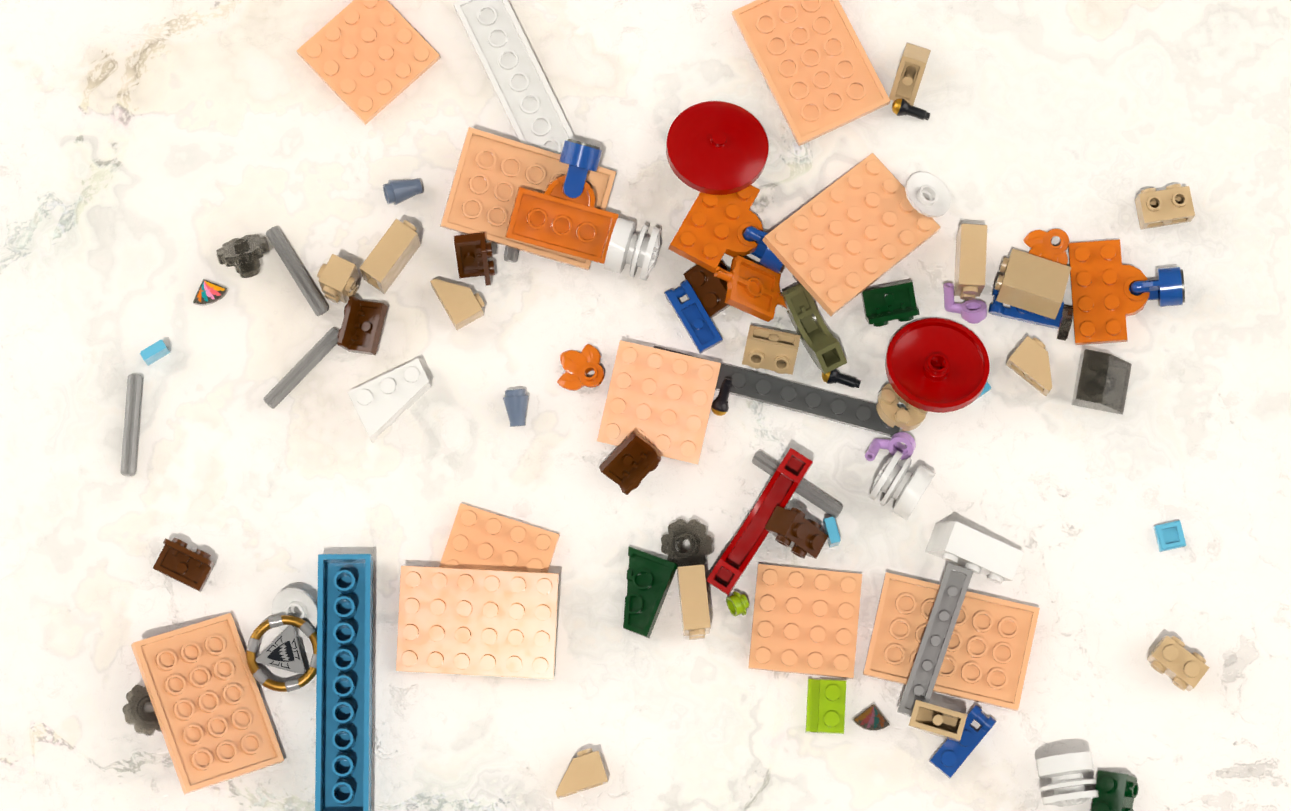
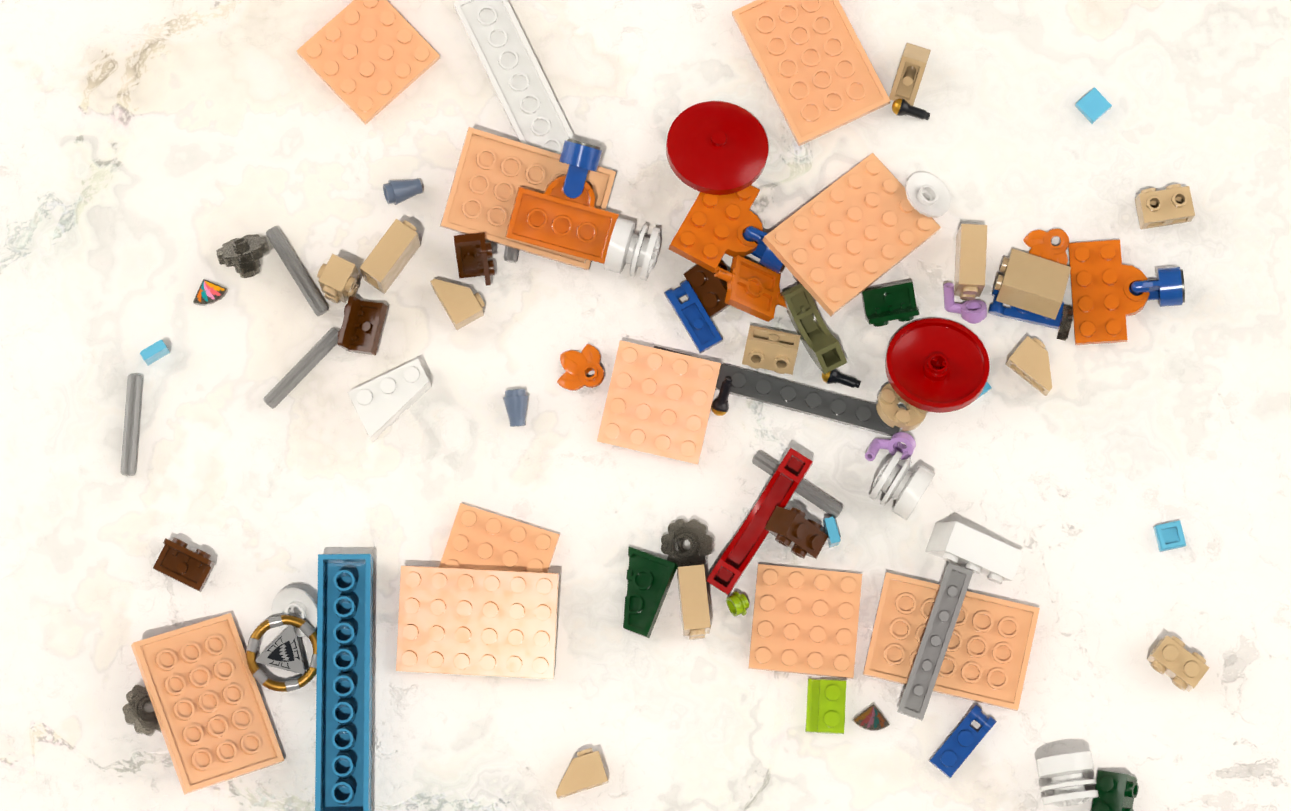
(631, 462): reddish brown bracket -> none
(938, 720): tan slope -> none
(1093, 105): none -> medium azure tile
(1101, 382): clear smoke slope -> none

